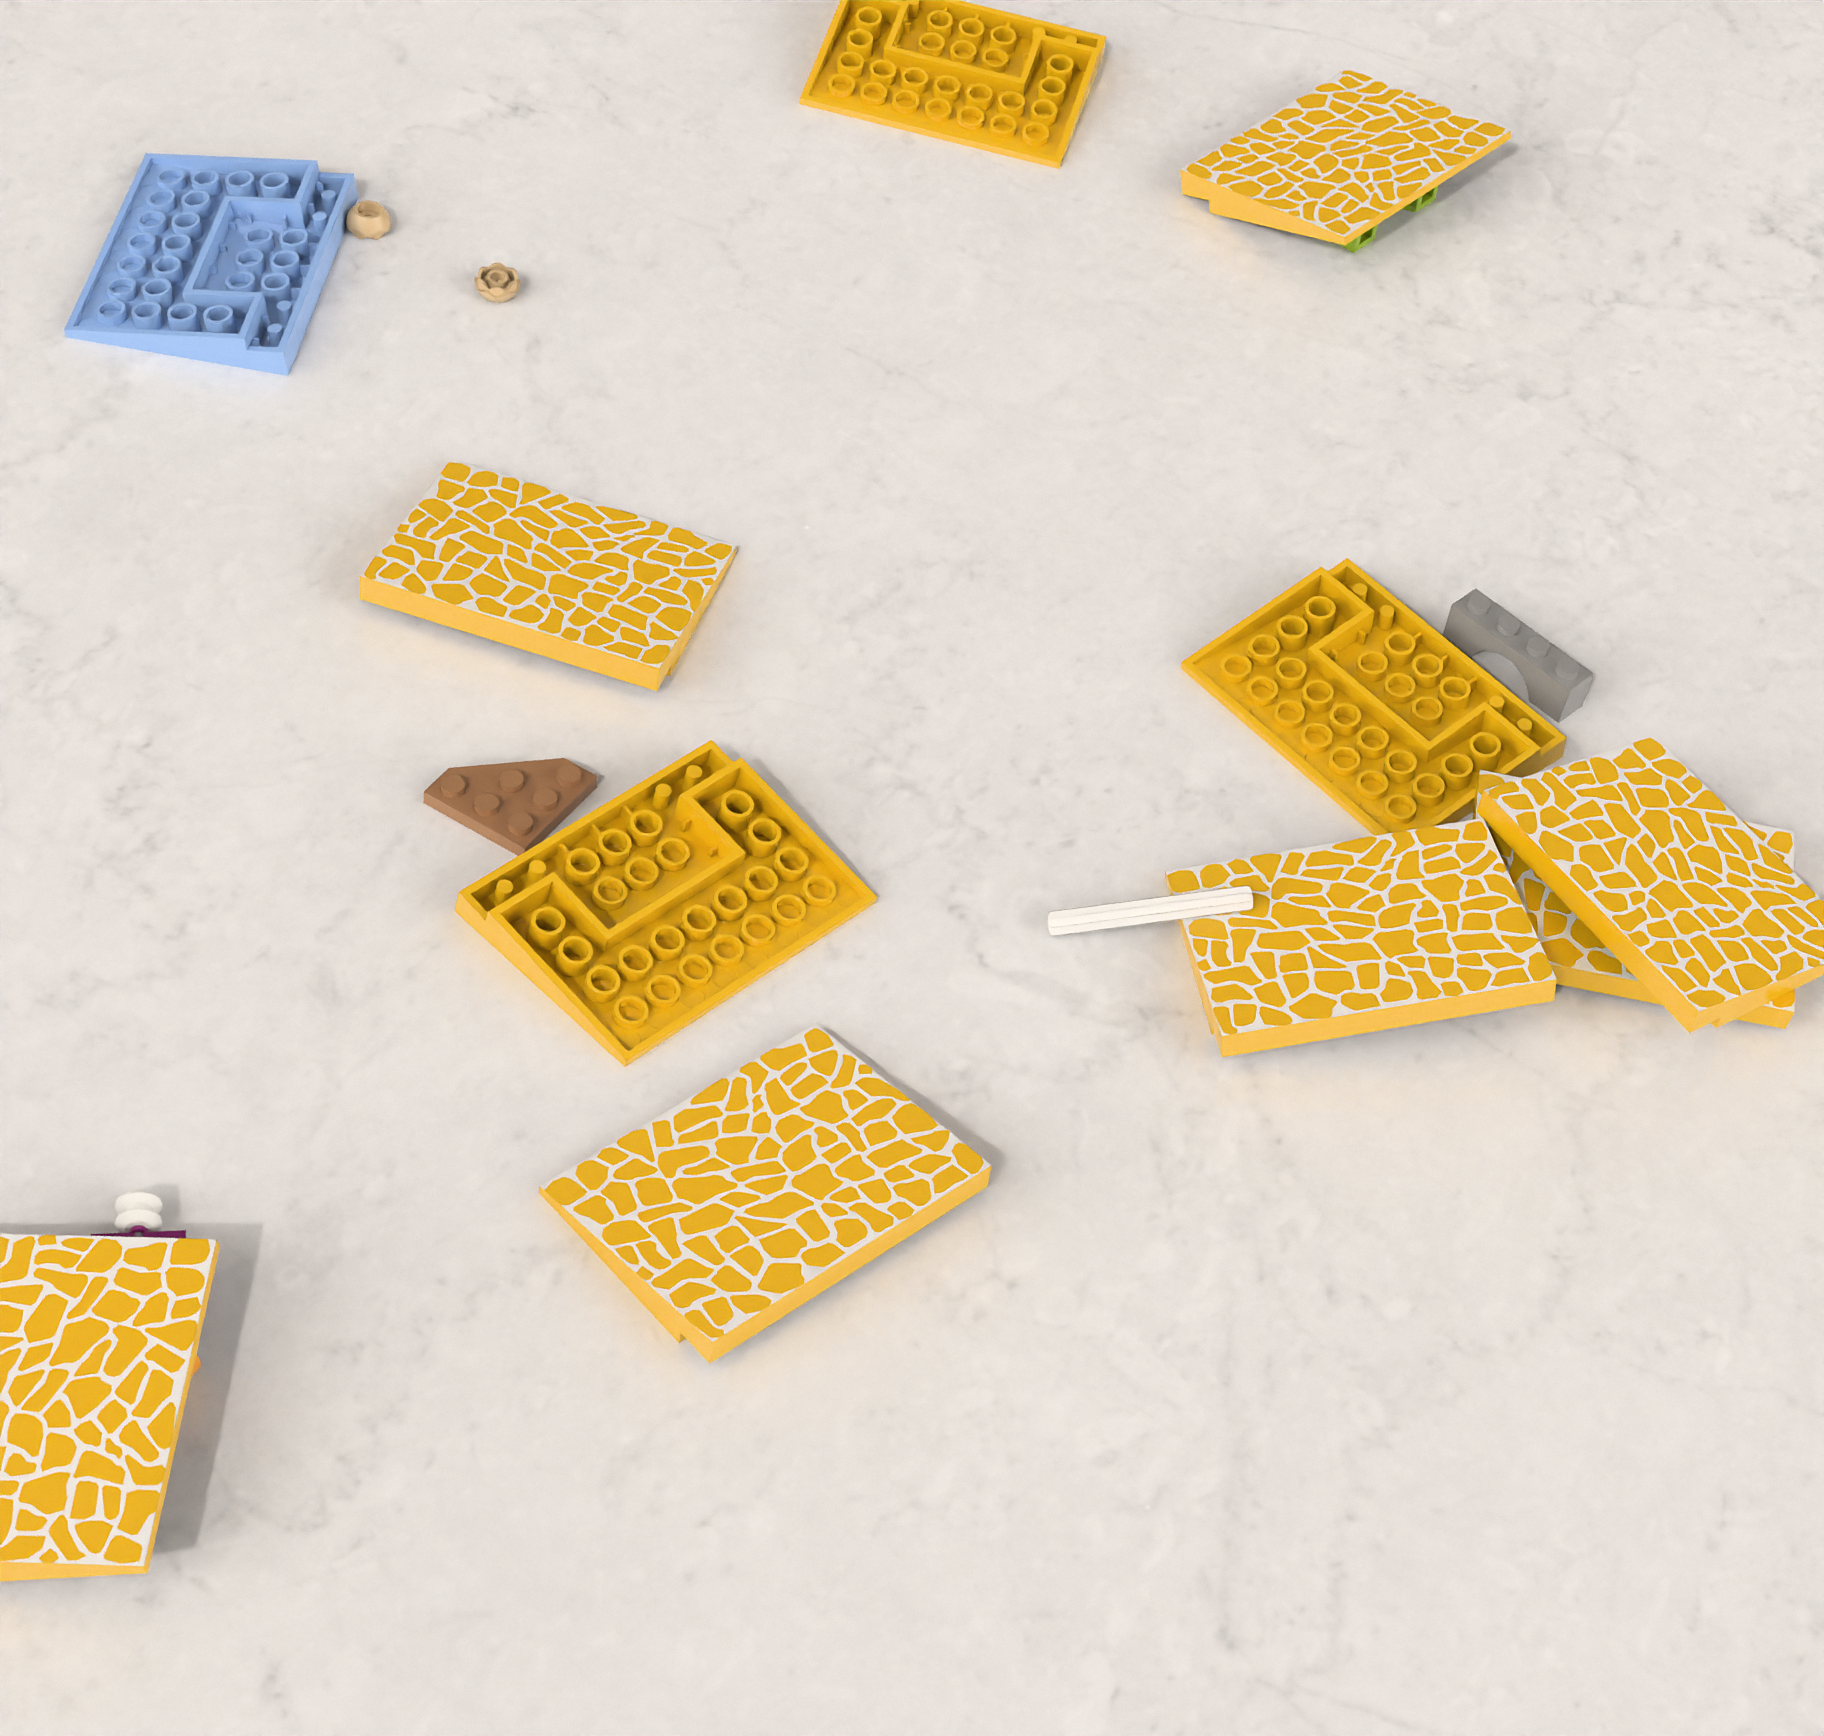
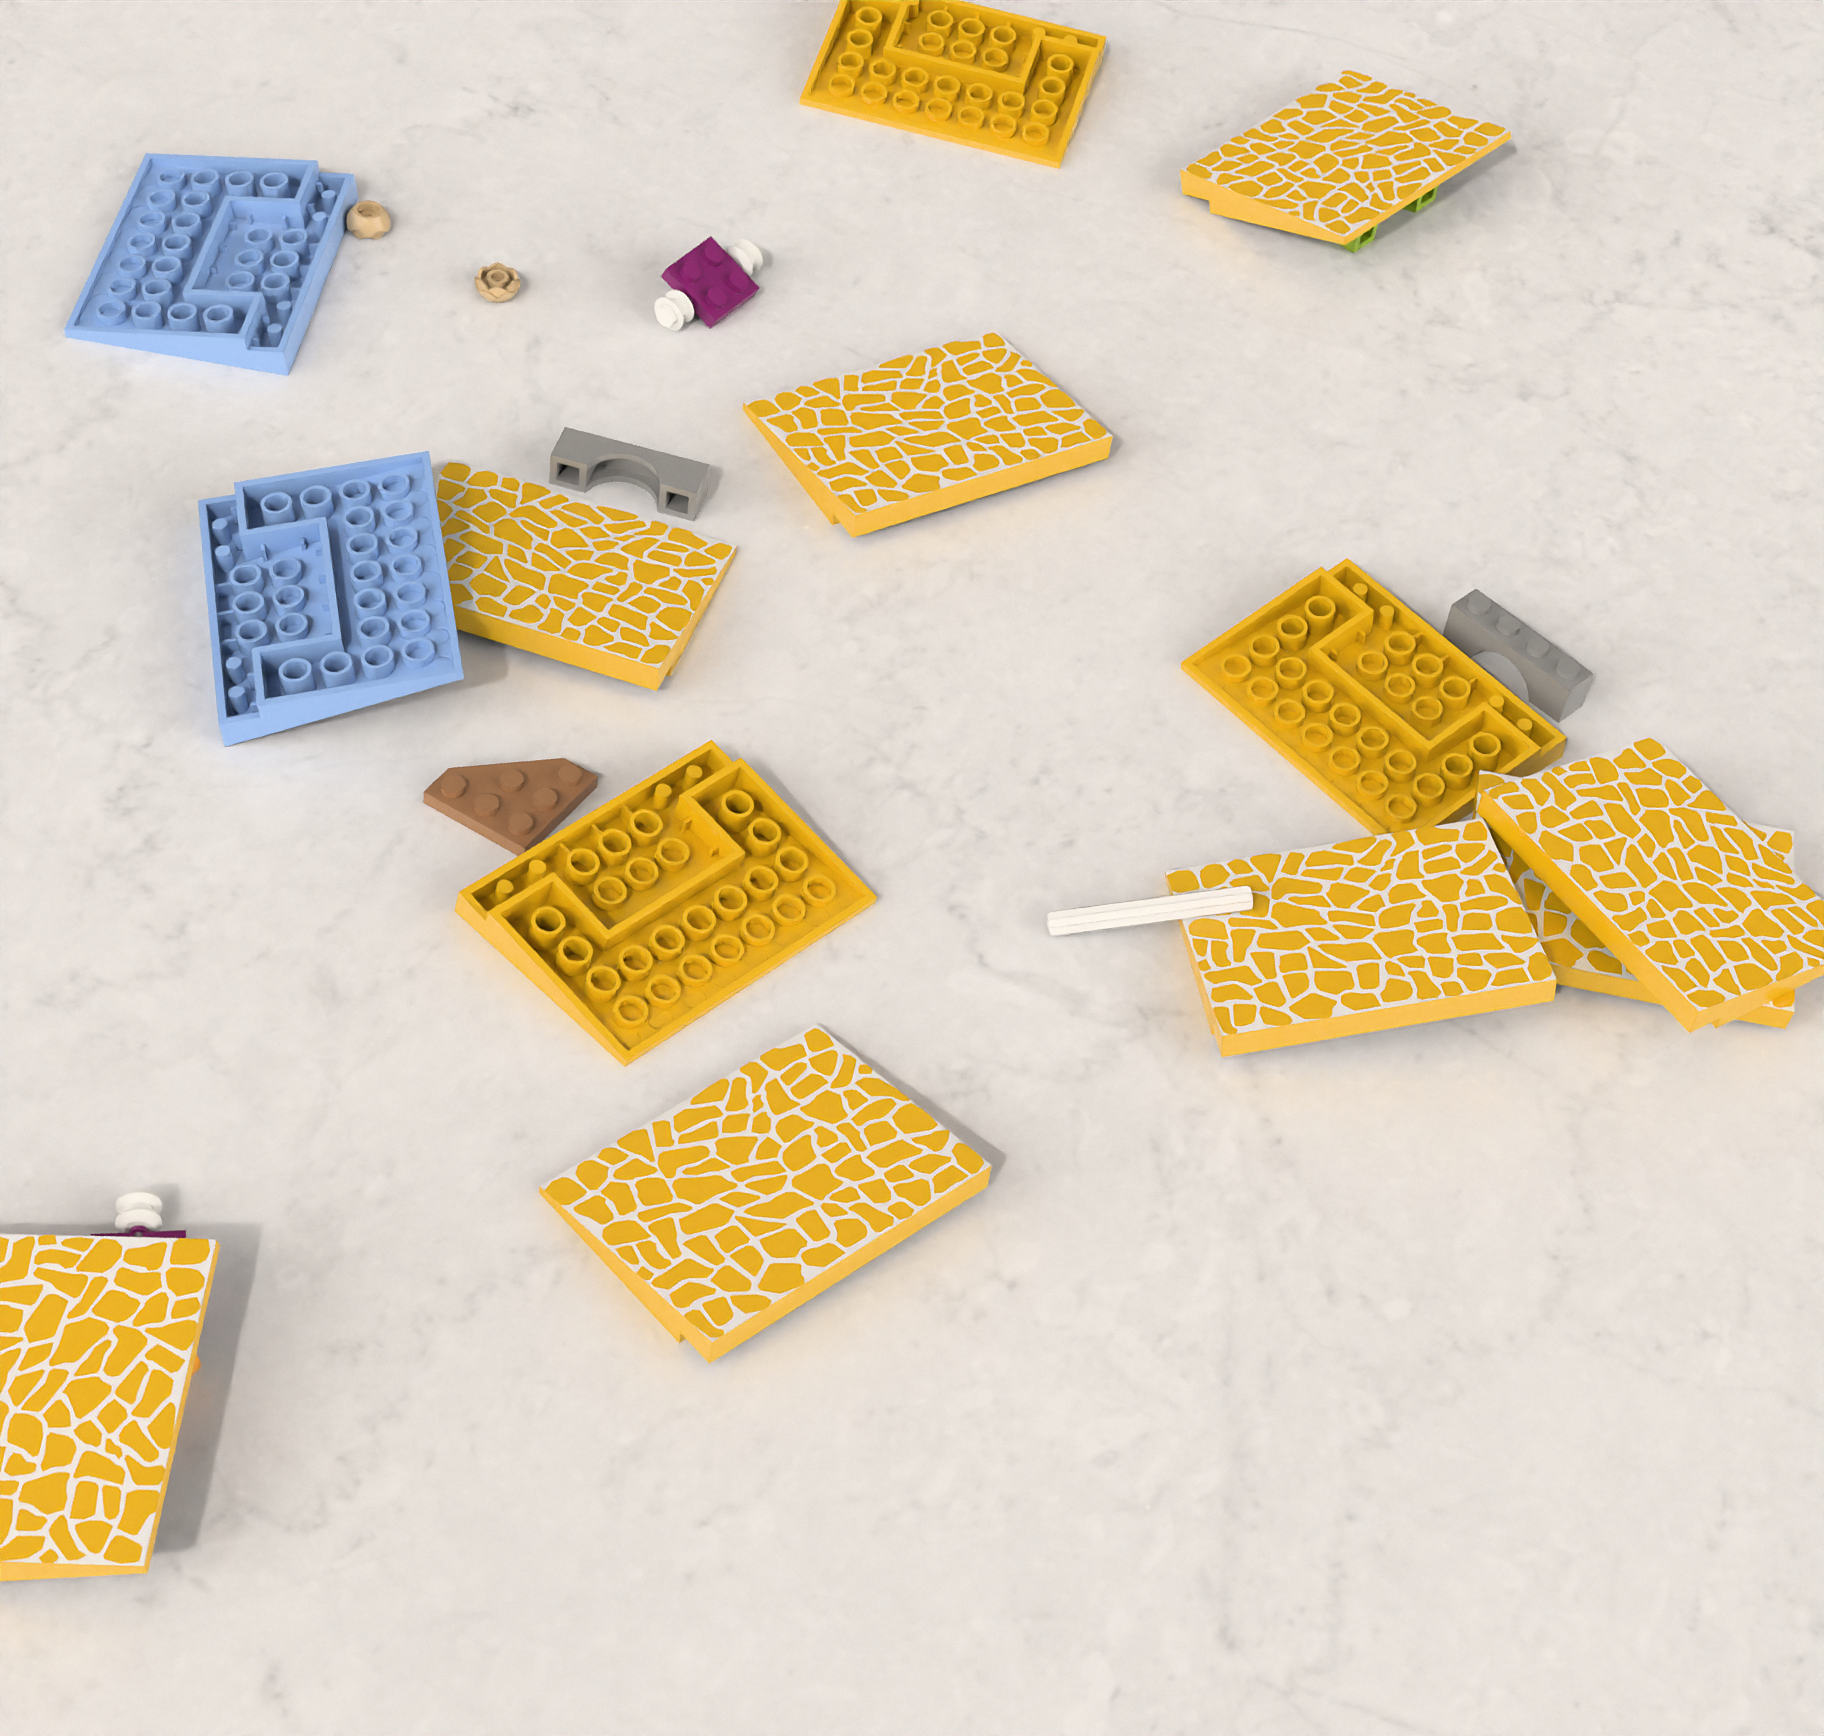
(326, 593): none -> light blue slope
(587, 460): none -> light grey arch
(709, 283): none -> magenta plate
(926, 432): none -> yellow slope

